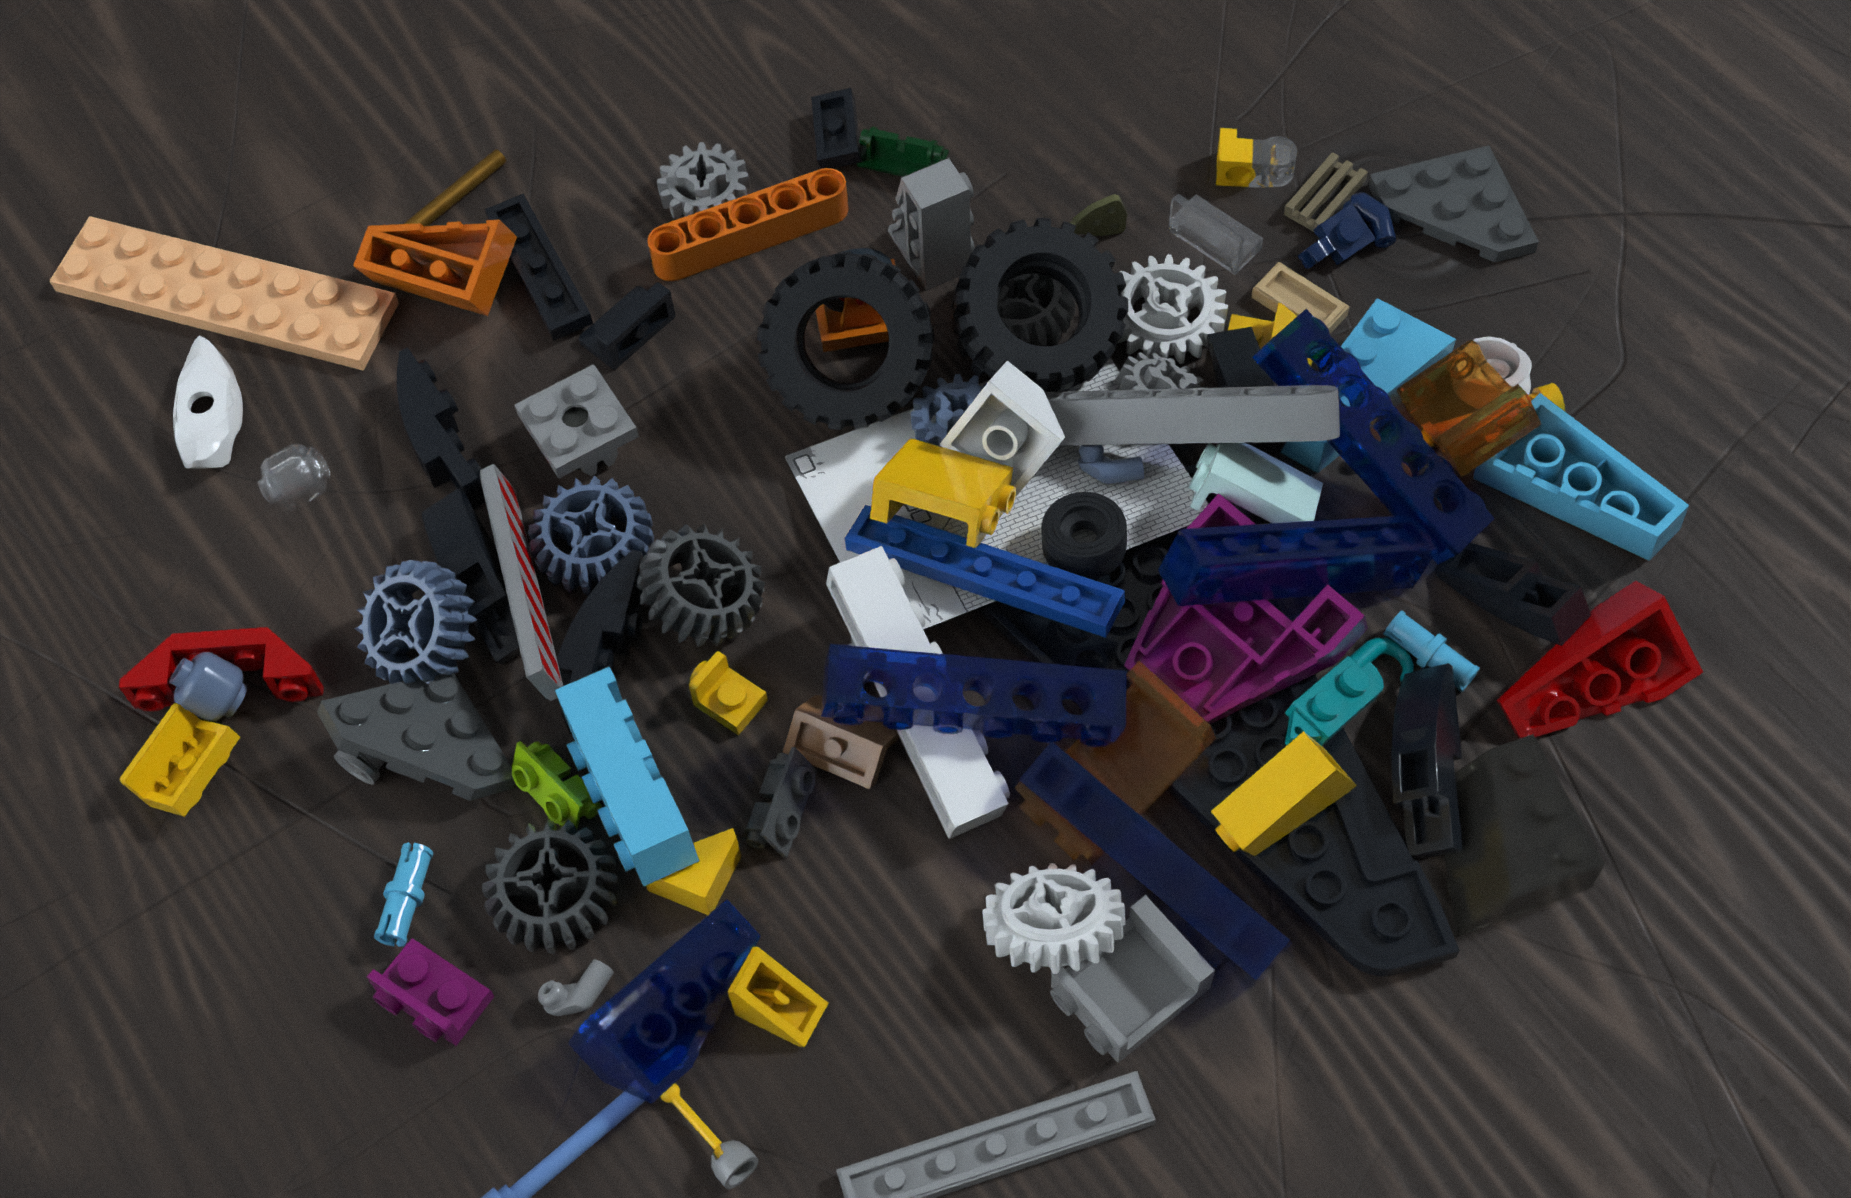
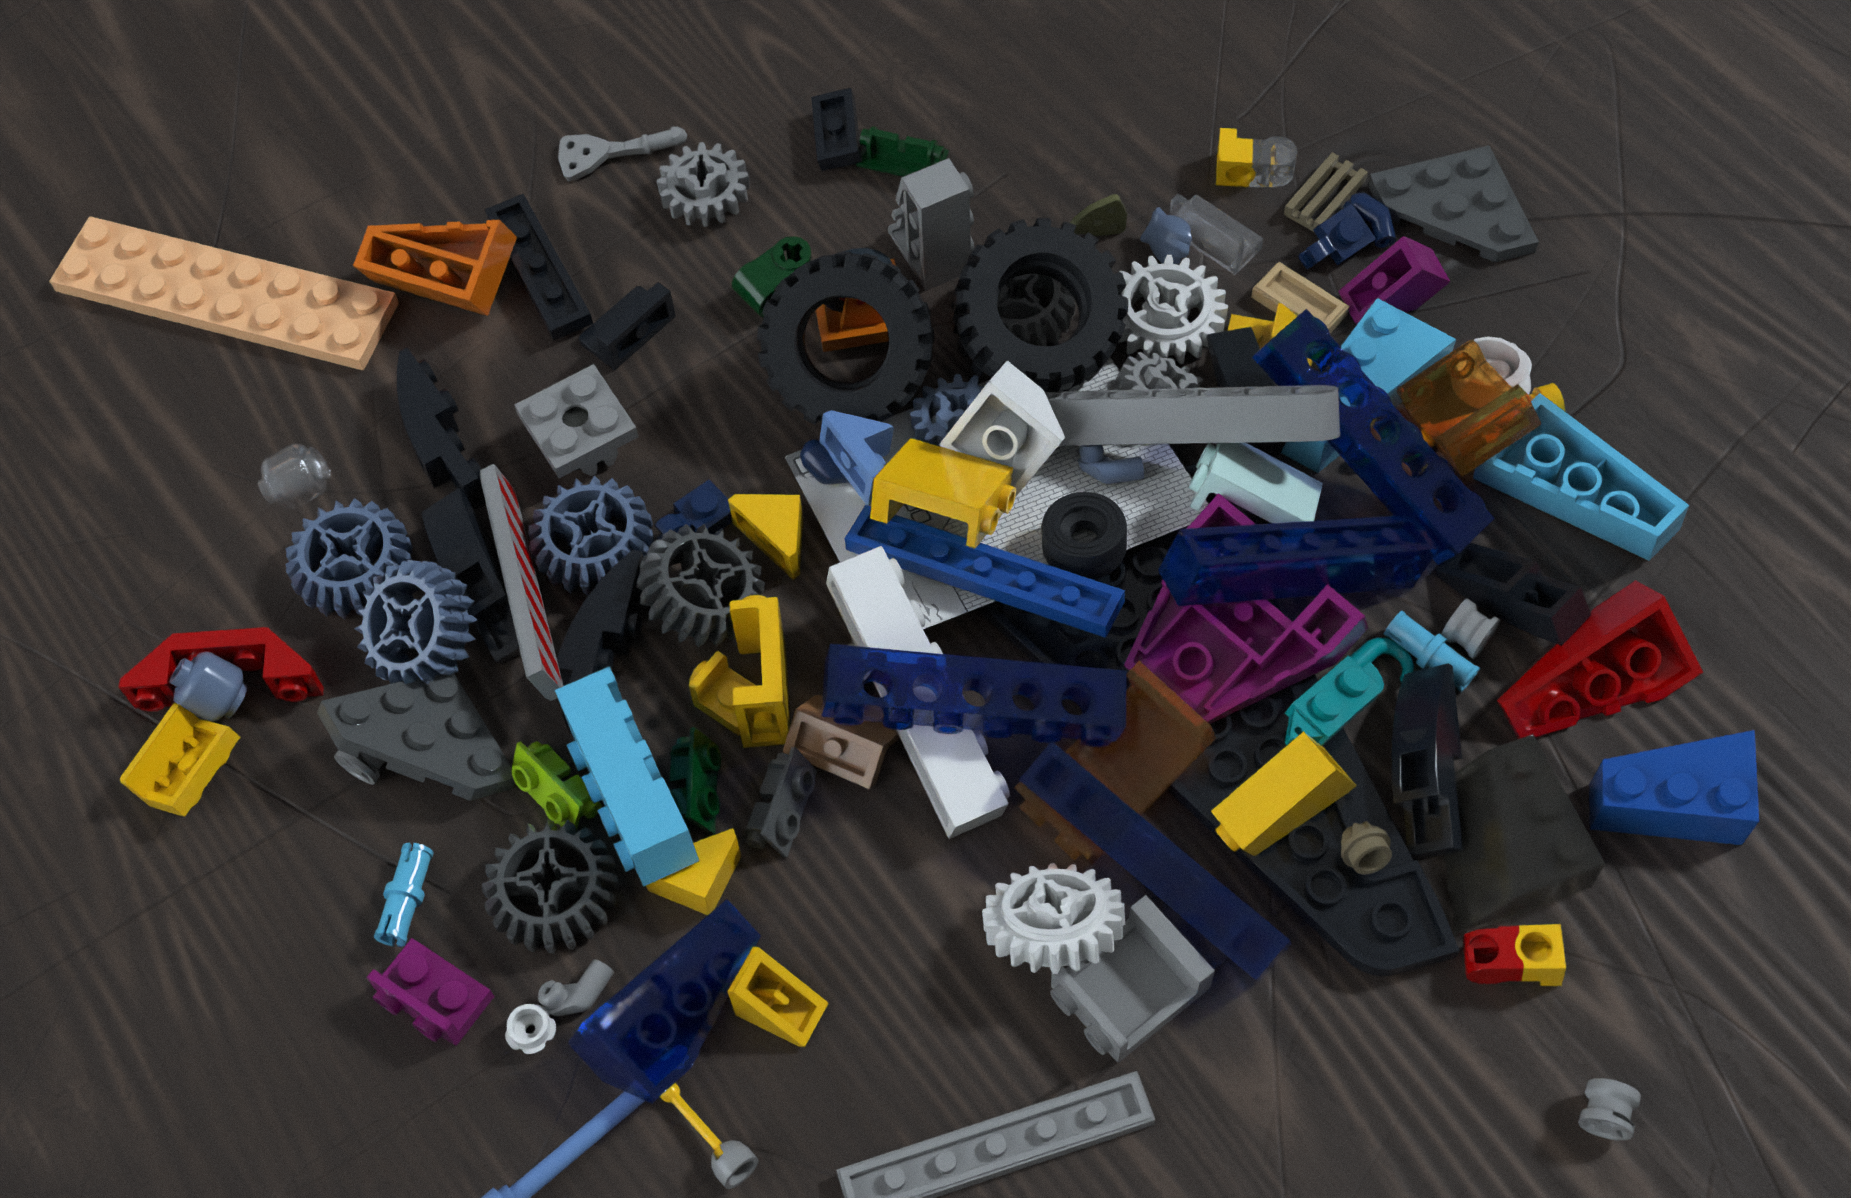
(206, 437): white piece -> none
(351, 542): none -> sand blue gear
(458, 189): pearl gold bar -> none
(522, 1018): none -> white plate
(602, 150): none -> light grey piece
(696, 763): none -> dark green hinge
(700, 506): none -> dark blue plate
(748, 224): orange beam -> none
(759, 278): none -> dark green piece
(764, 708): none -> yellow panel
(772, 525): none -> yellow slope
(820, 464): none -> dark blue arm
(856, 448): none -> medium blue slope
(1167, 236): none -> sand blue animal
(1365, 848): none -> dark tan plate
(1400, 276): none -> magenta slope
(1470, 628): none -> light grey wheel
(1515, 954): none -> leg
(1609, 1109): none -> light grey wheel
(1680, 791): none -> blue wedge

